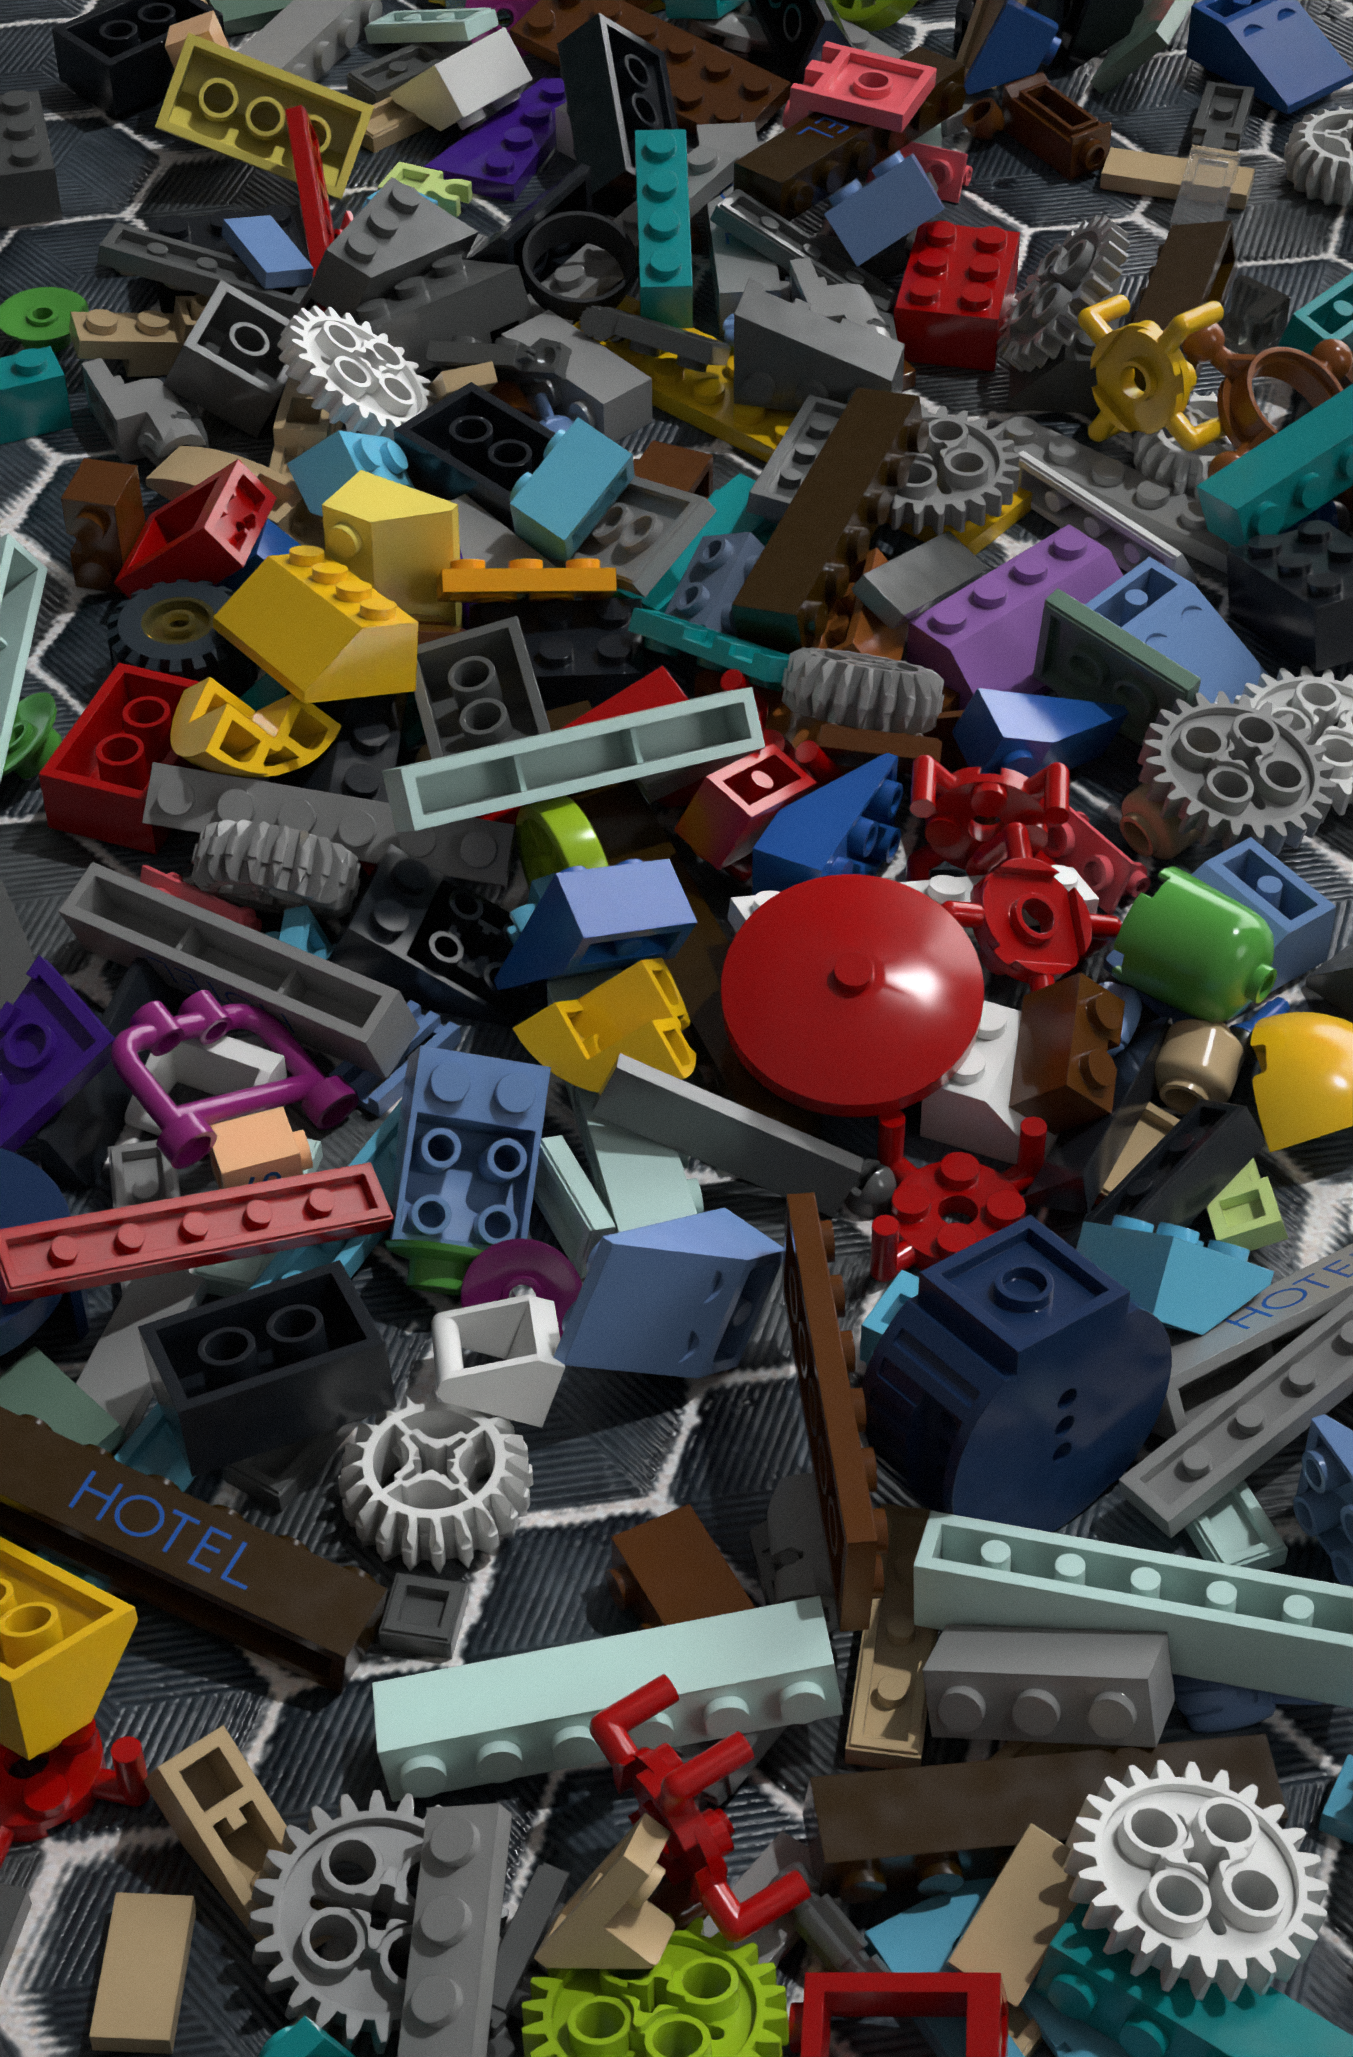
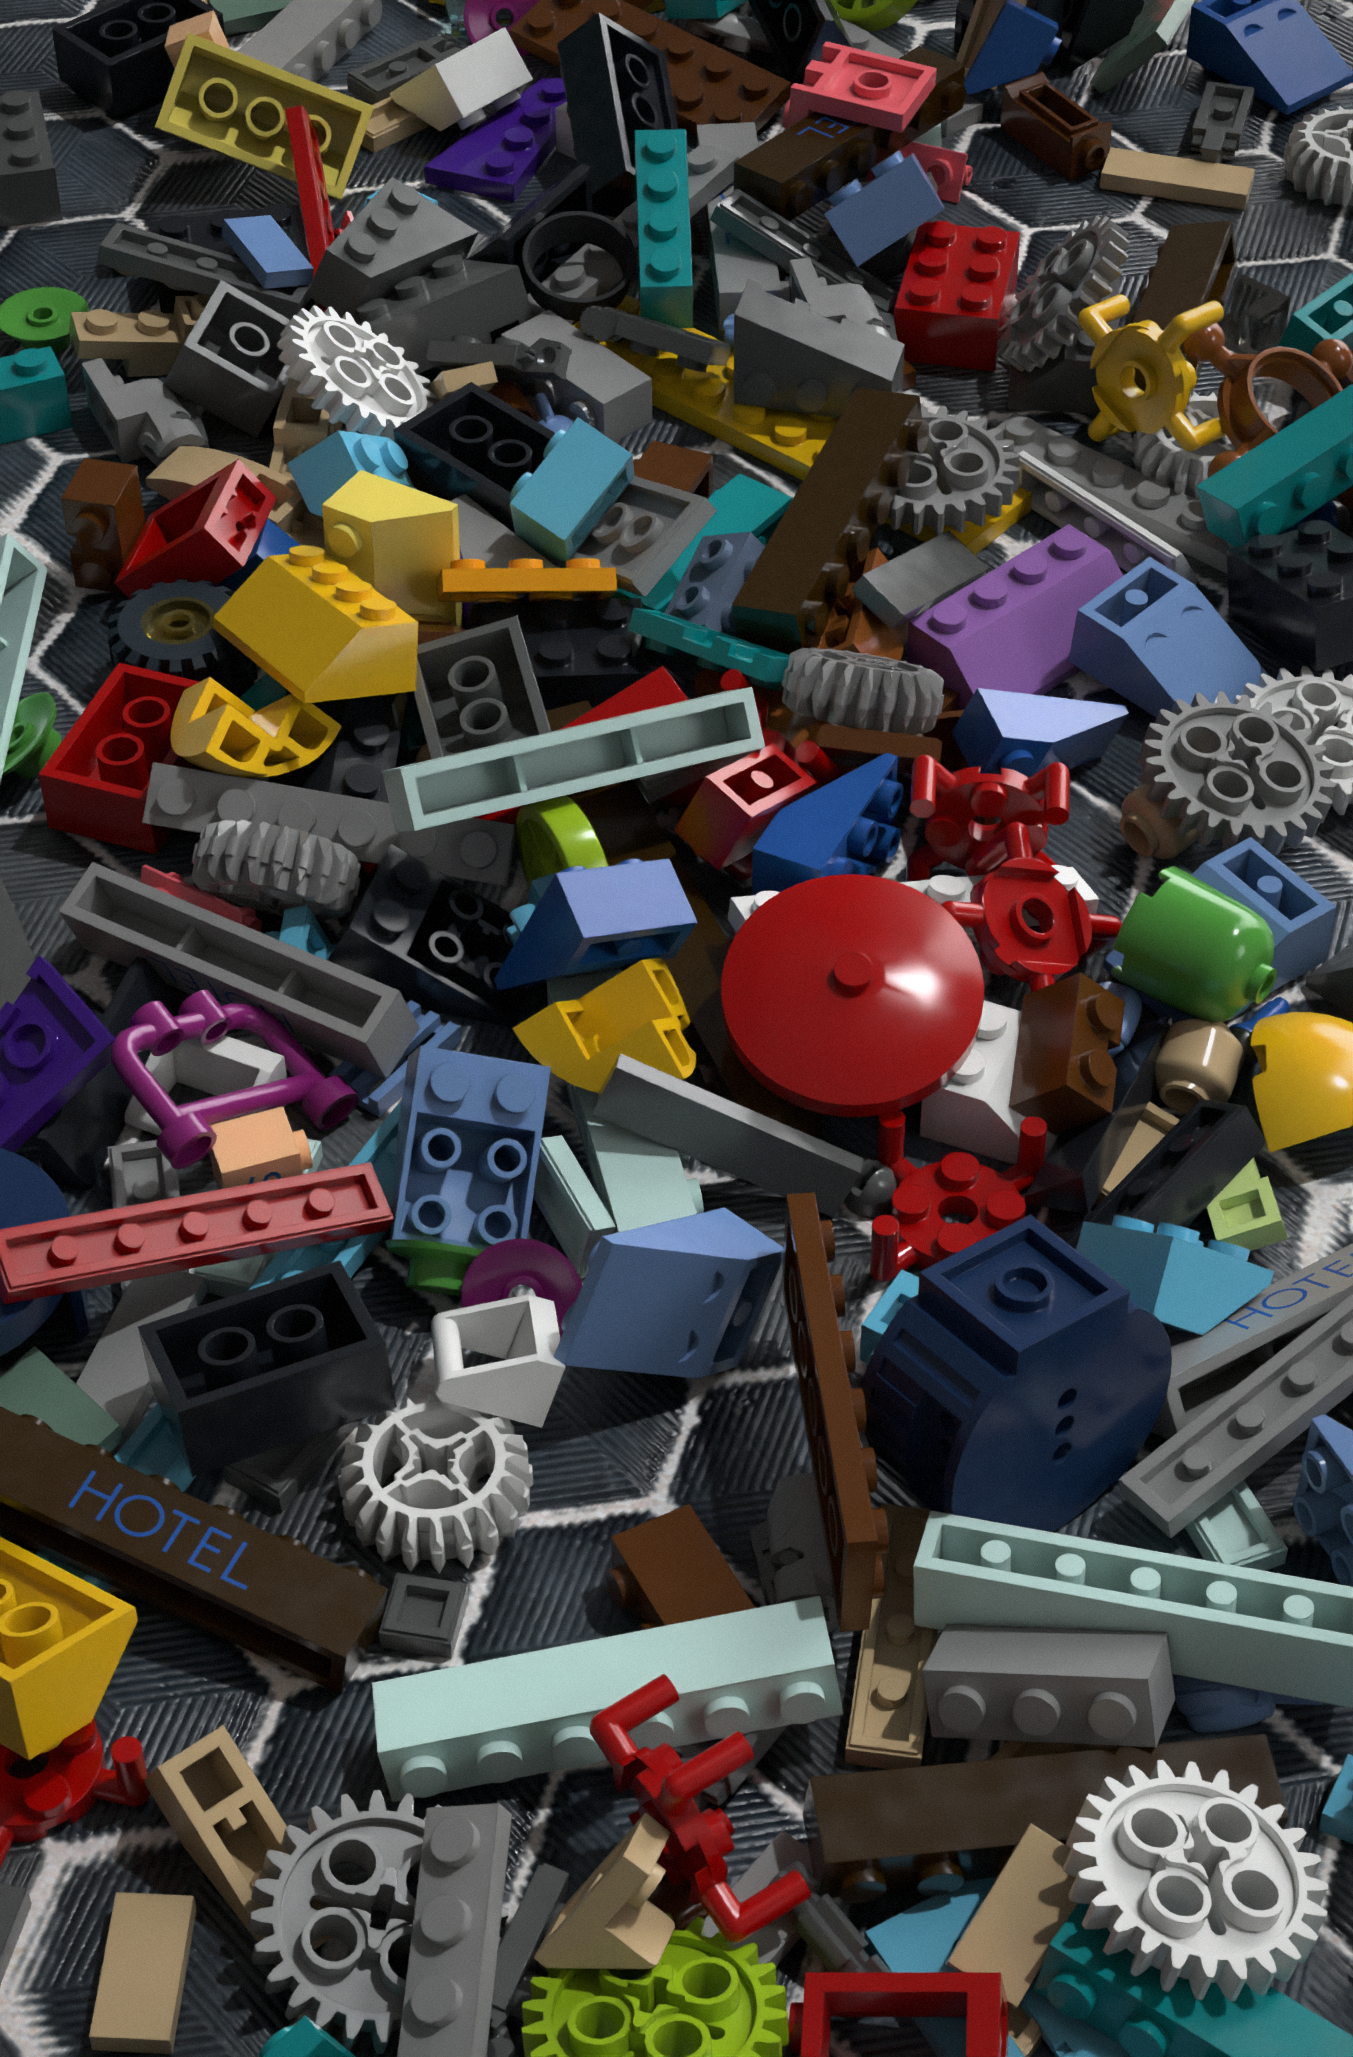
(431, 25): light aqua tile -> none
(431, 184): yellowish green plate -> none
(793, 458): dark grey plate -> none
(984, 119): reddish brown hinge -> none
(1096, 860): coral hinge -> none
(1102, 663): sand green tile -> none
(1206, 186): clear tile -> none

